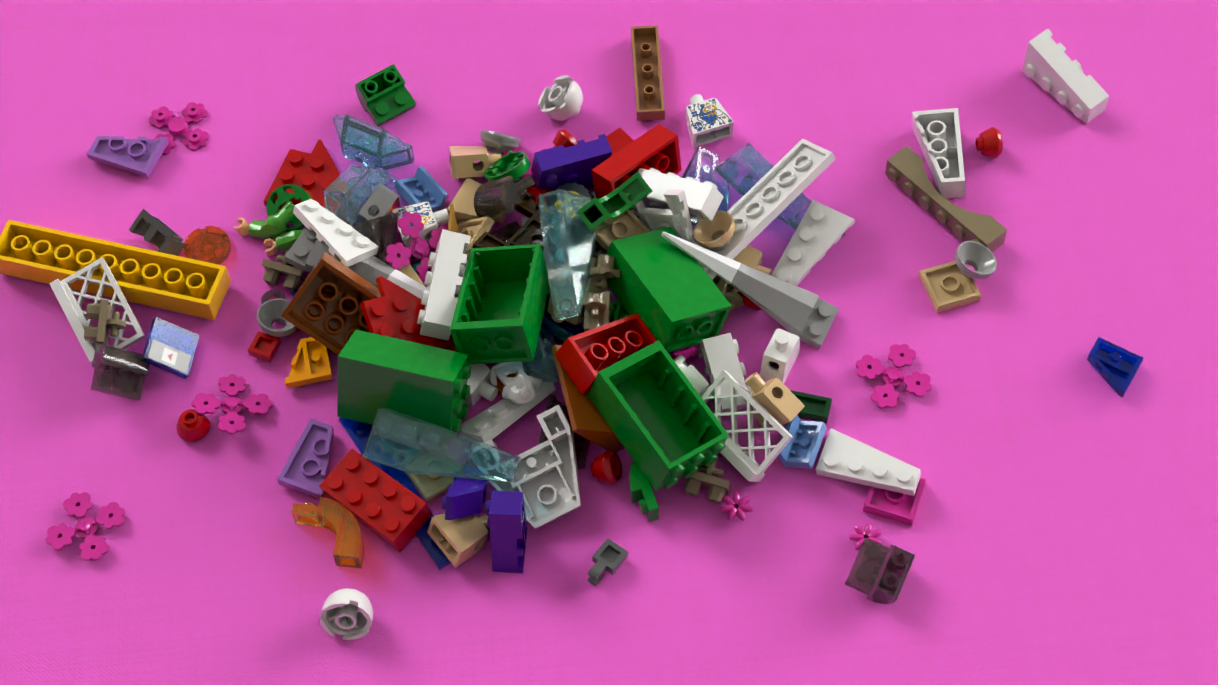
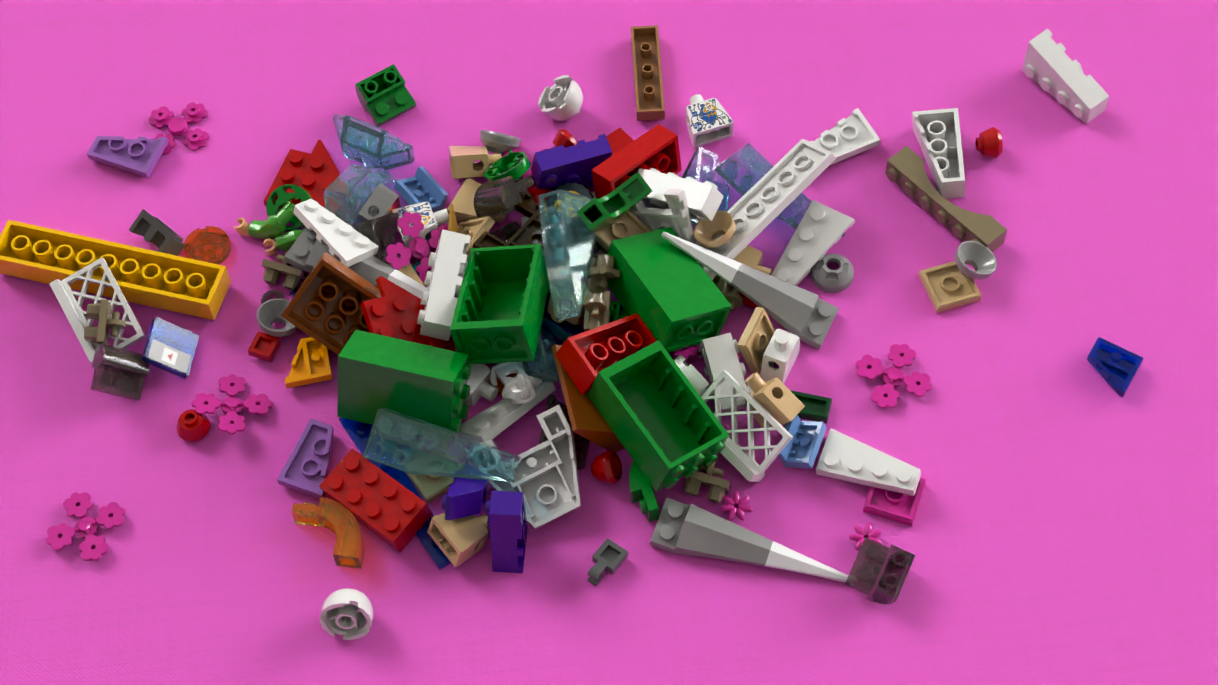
(700, 533): none -> light grey plate
(756, 339): none -> tan tile
(832, 280): none -> light grey piece
(848, 137): none -> white wing

